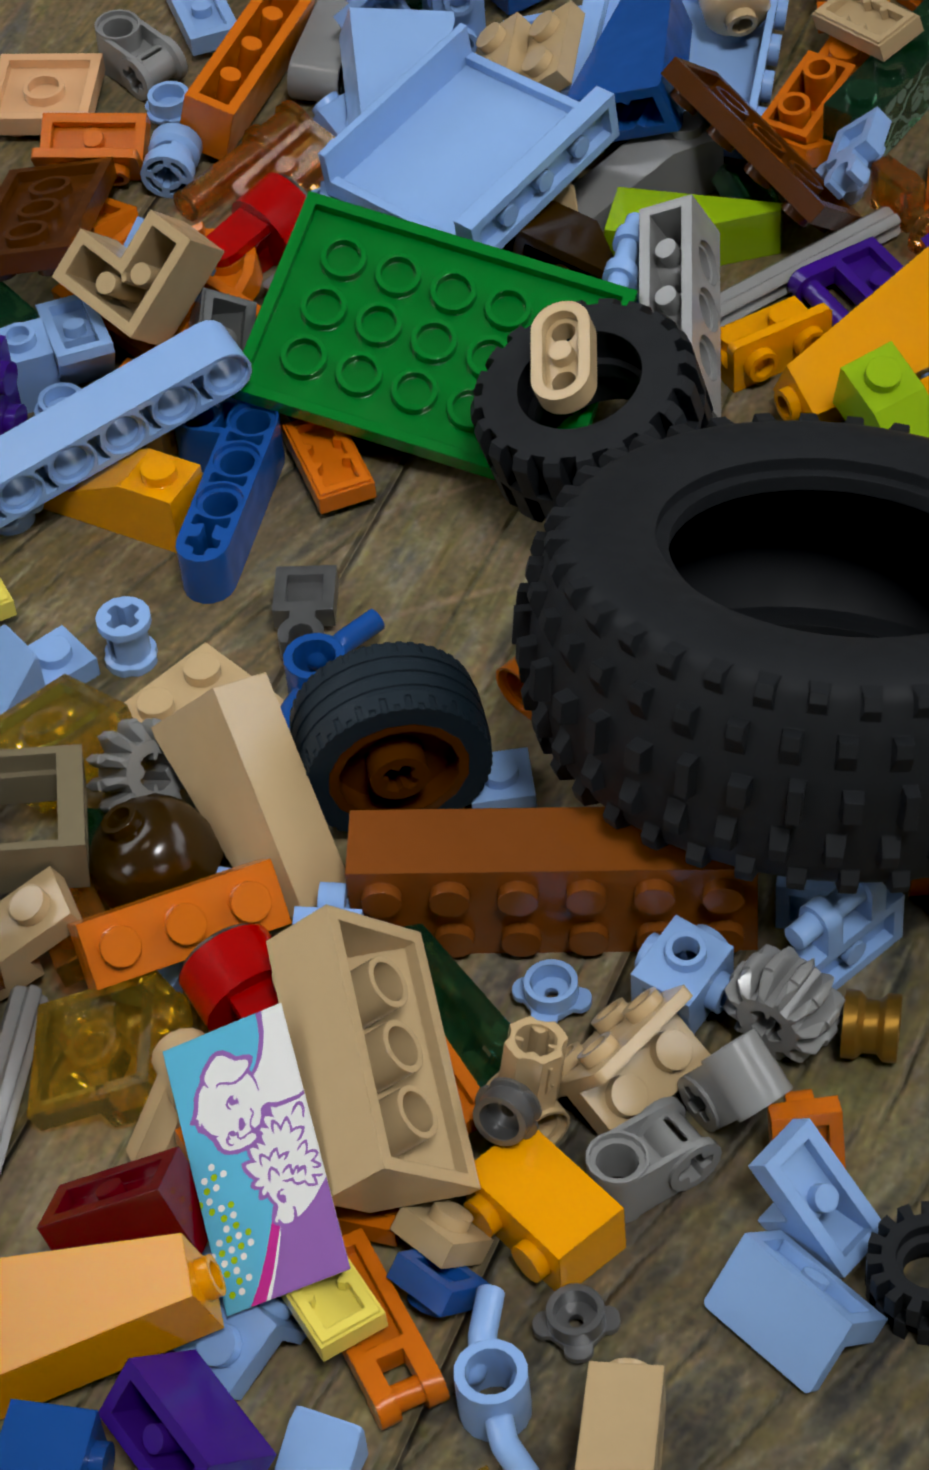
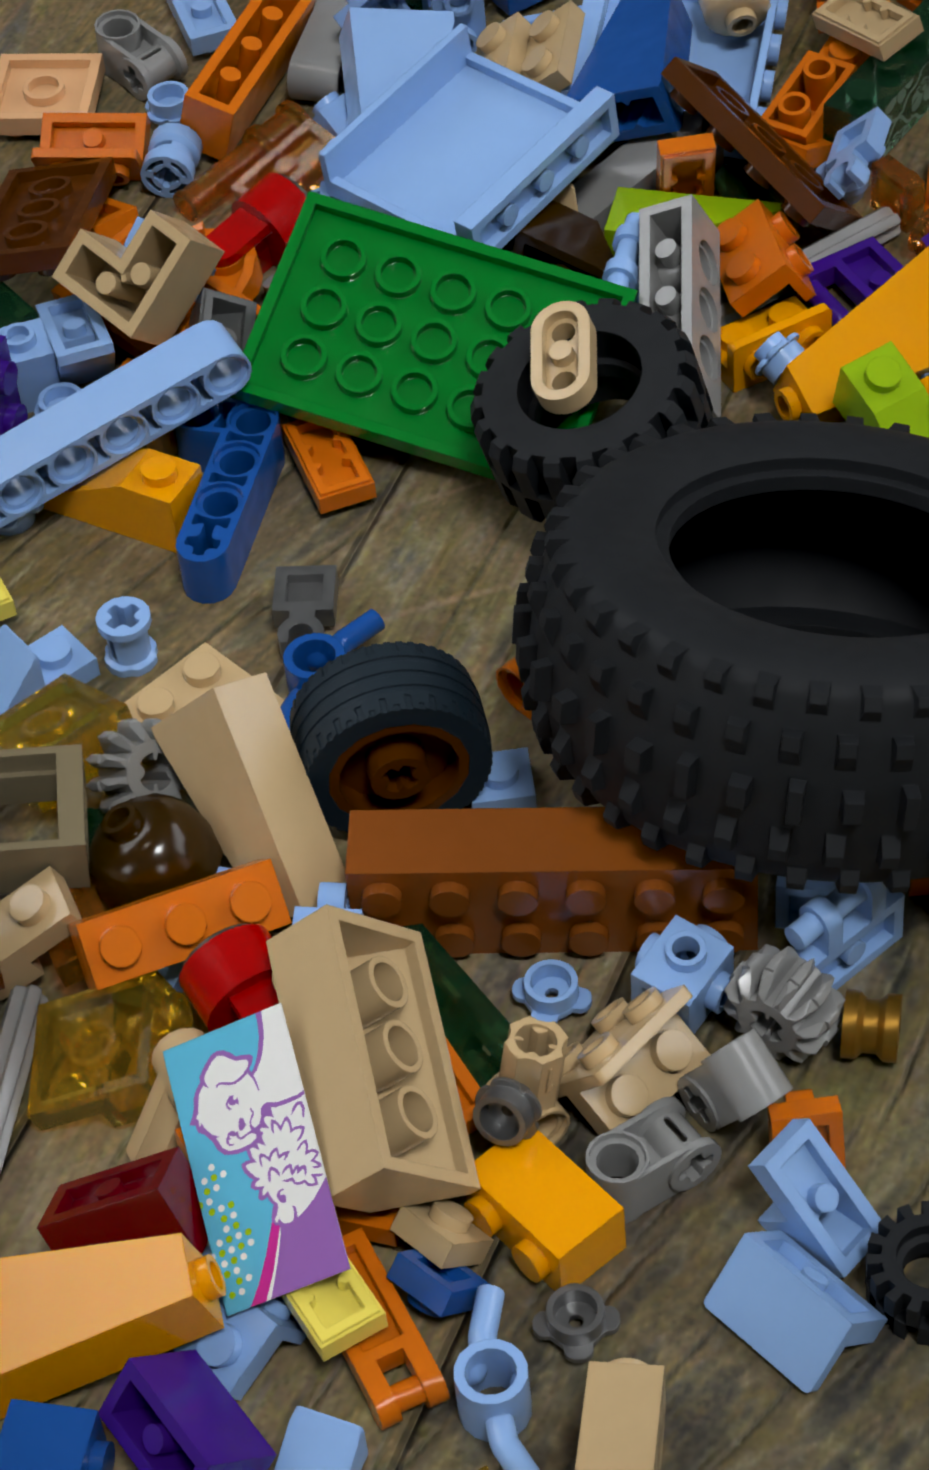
(686, 164): none -> orange plate
(761, 258): none -> orange bracket
(776, 354): none -> light blue plate

